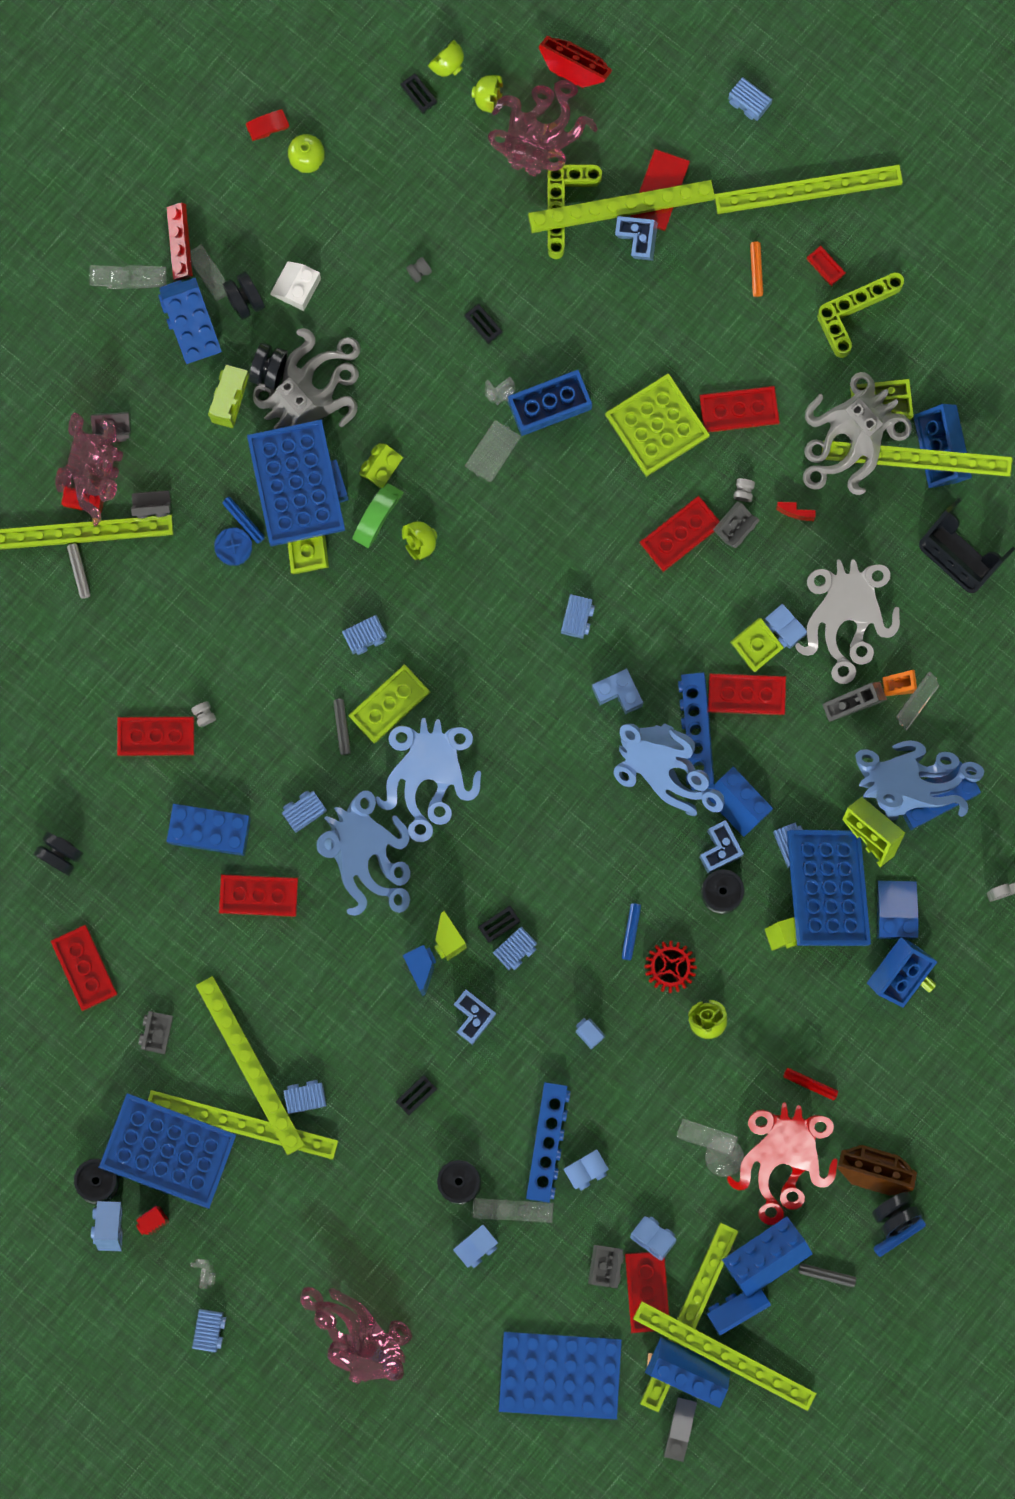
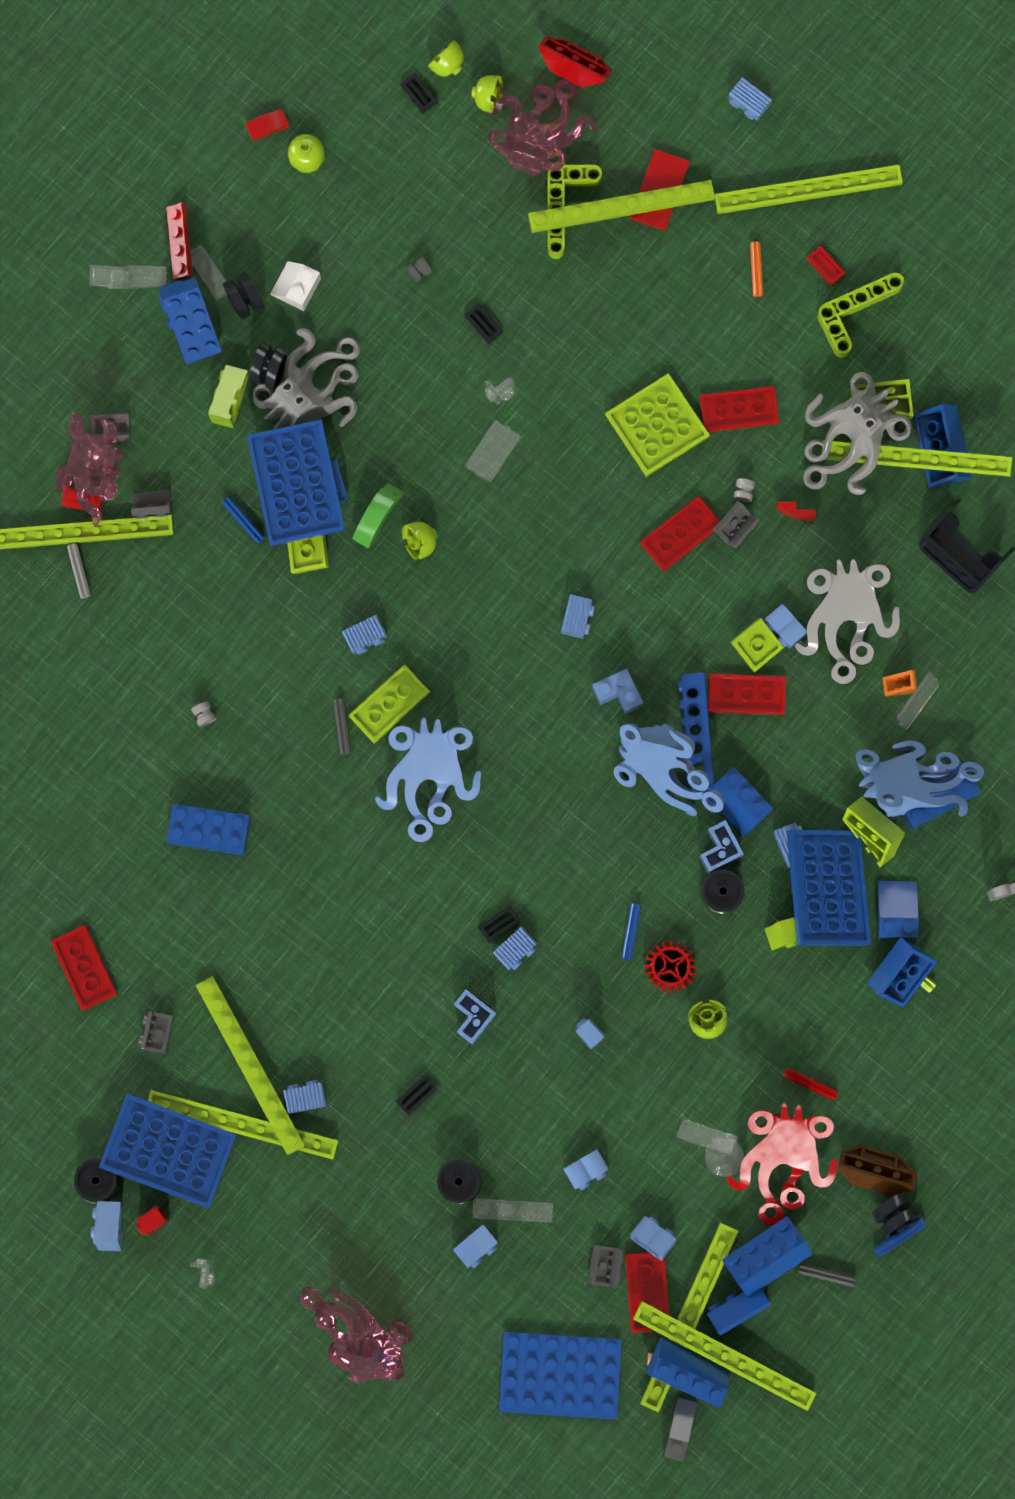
(58, 853): black wheel -> none
(155, 736): red tile -> none
(208, 1330): medium blue brick -> none
(233, 546): blue tile -> none
(258, 895): red tile -> none
(303, 811): medium blue brick -> none
(355, 841): medium blue hips -> none
(380, 465): lime bracket -> none
(421, 966): blue slope -> none
(448, 938): lime slope -> none
(549, 402): blue brick -> none
(550, 1092): blue brick -> none
(642, 233): medium blue brick -> none
(855, 701): dark grey slope -> none

